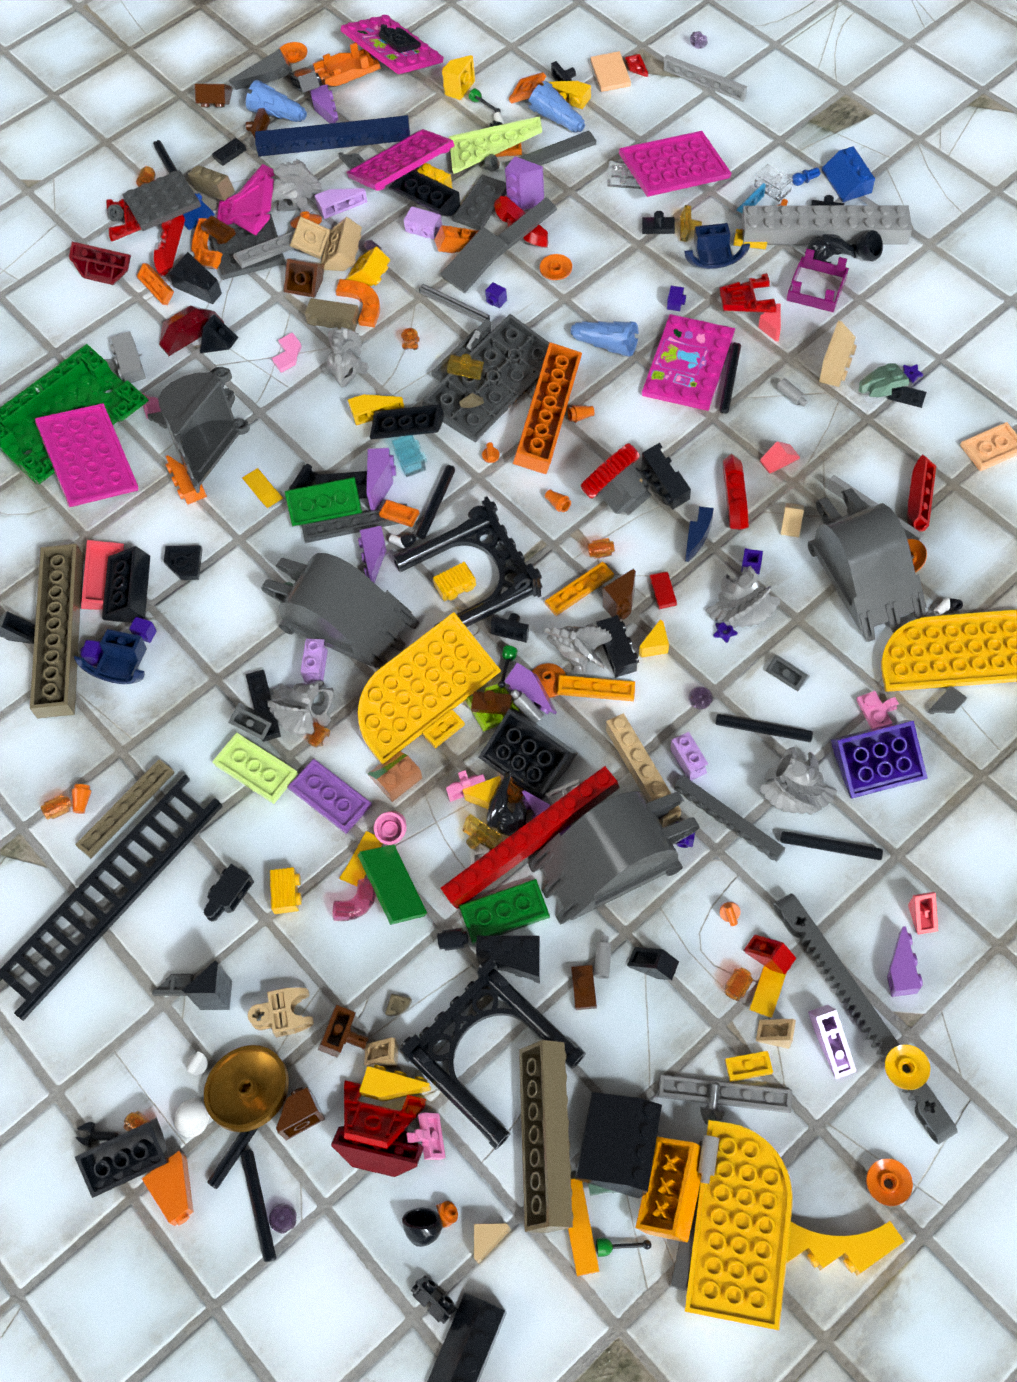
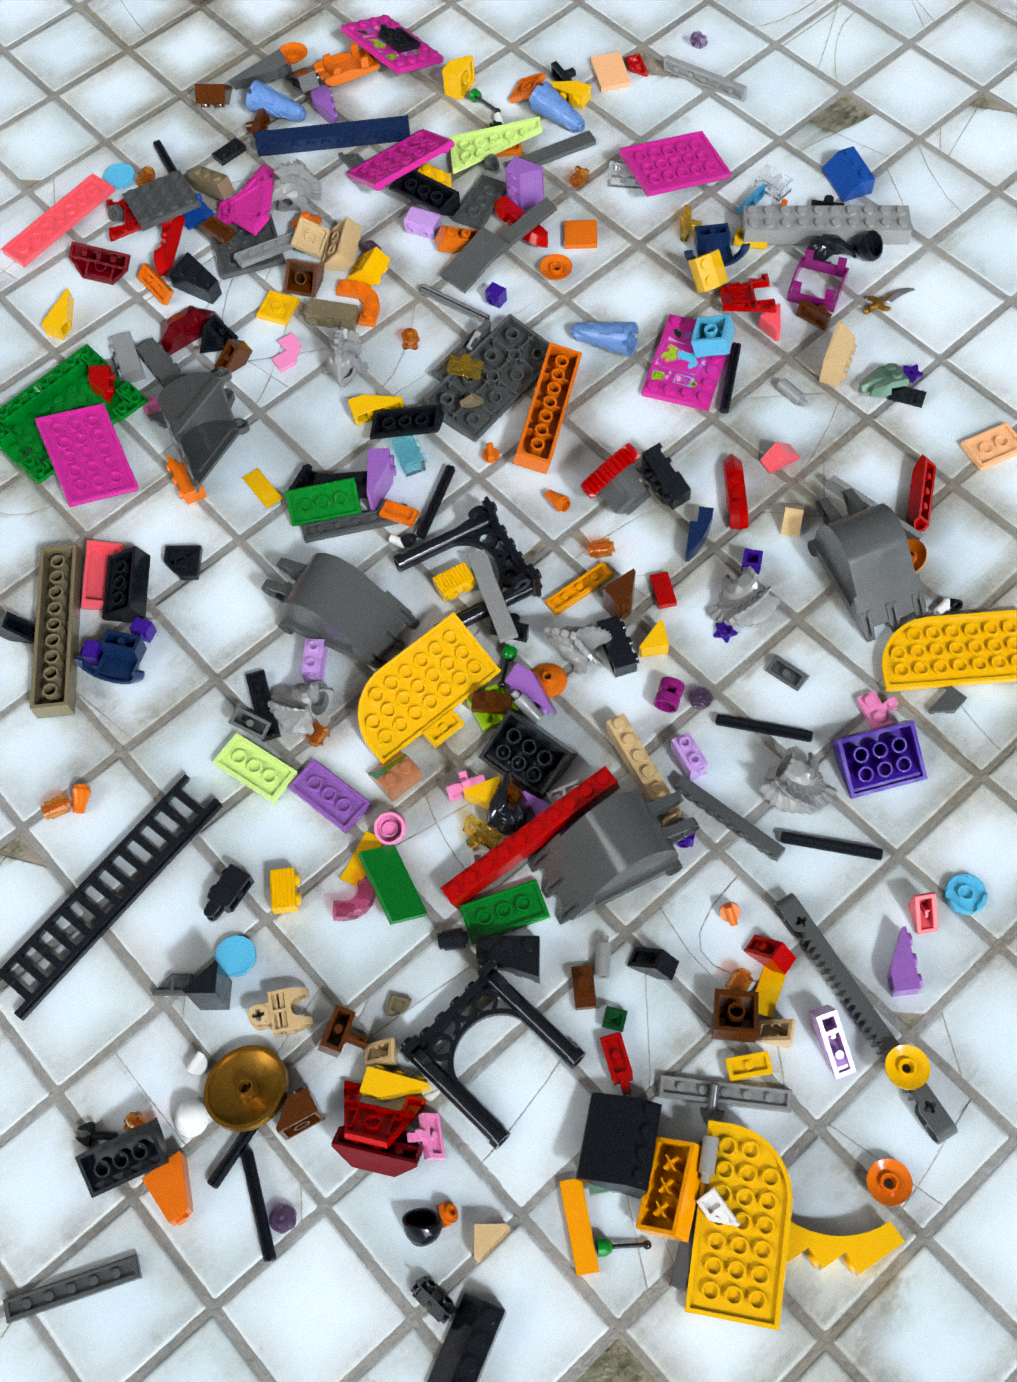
(58, 220): none -> coral plate
(60, 318): none -> yellow slope
(72, 1289): none -> dark grey tile
(101, 381): none -> red slope
(120, 175): none -> medium azure tile
(124, 808): dark tan plate -> none
(159, 362): none -> dark grey brick
(203, 255): orange plate -> none
(234, 355): none -> reddish brown slope
(236, 955): none -> medium azure tile
(278, 307): none -> yellow tile
(339, 200): lavender slope -> none
(374, 550): medium lavender slope -> none
(492, 596): none -> light grey tile
(545, 1137): dark tan brick -> none
(578, 413): orange cone -> none
(580, 177): none -> clear orange brick
(580, 234): none -> orange tile
(596, 688): light orange tile -> none
(614, 1019): none -> dark green tile
(617, 1061): none -> red hinge
(658, 224): black tile -> none
(669, 694): none -> magenta wheel
(676, 298): dark purple plate -> none
(708, 271): none -> yellow slope
(713, 335): none -> medium azure brick
(716, 1208): none -> white tile
(735, 1015): none -> reddish brown slope
(799, 178): blue axle -> none
(814, 314): none -> reddish brown tile
(888, 298): none -> piece
(965, 894): none -> medium azure tile

